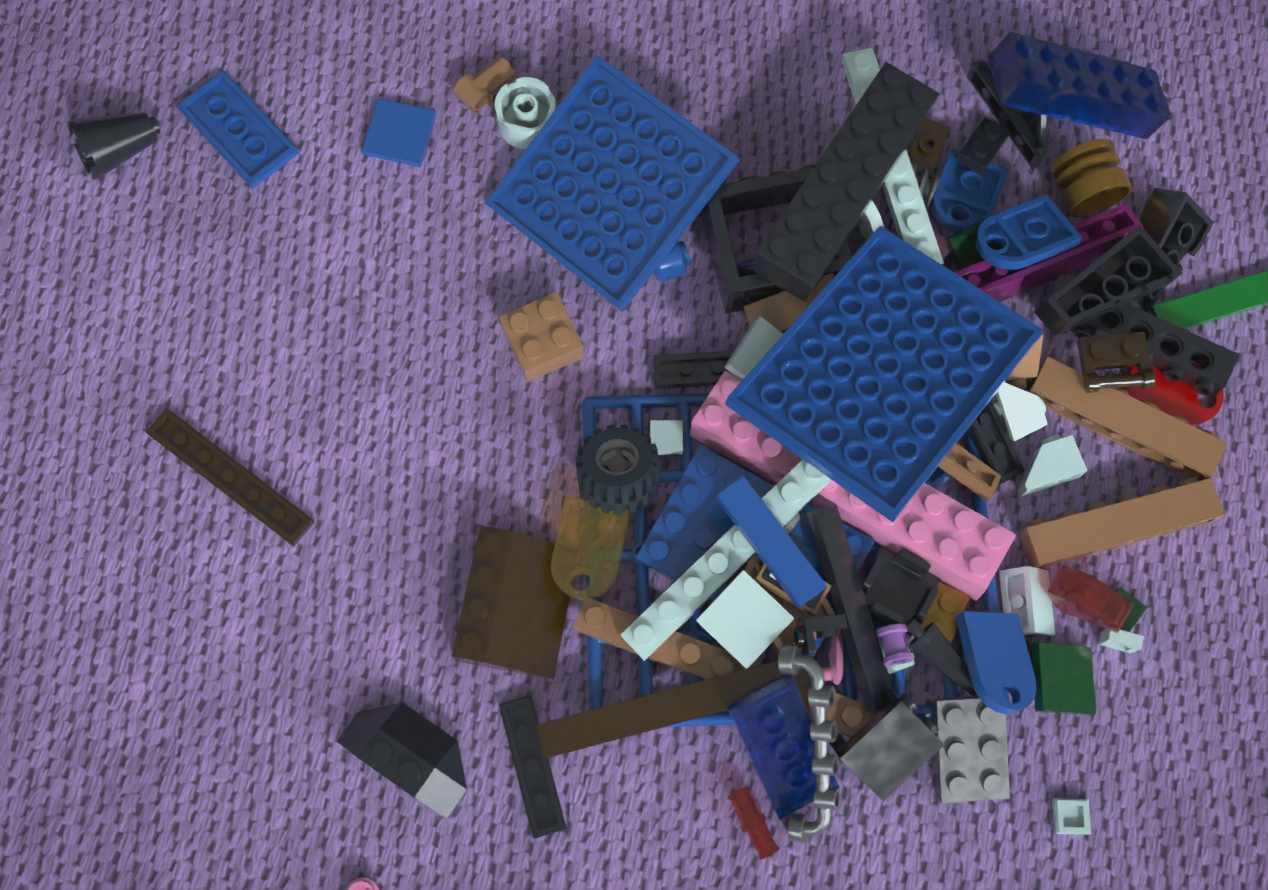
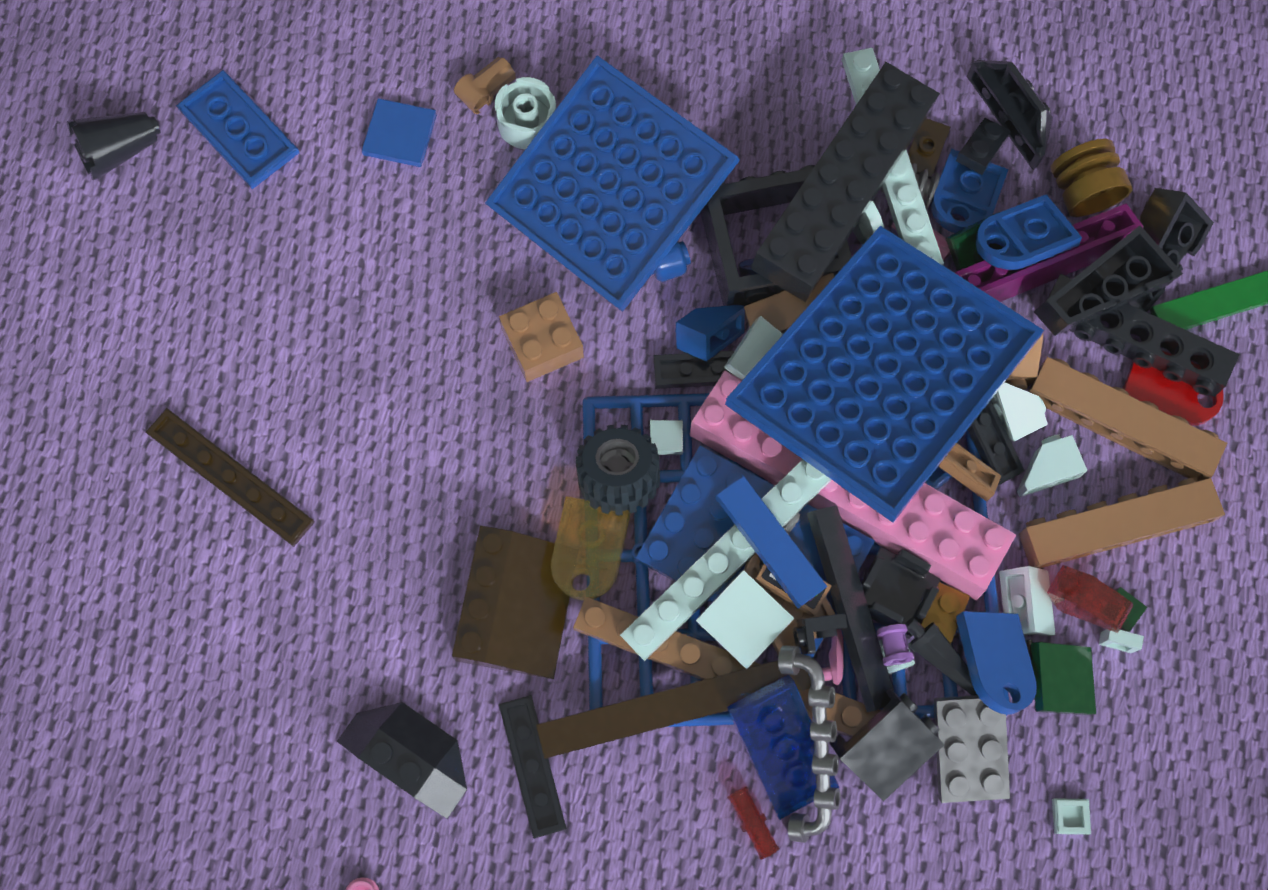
(709, 330): none -> blue slope
(1078, 86): clear blue brick -> none
(1115, 352): dark brown plate -> none

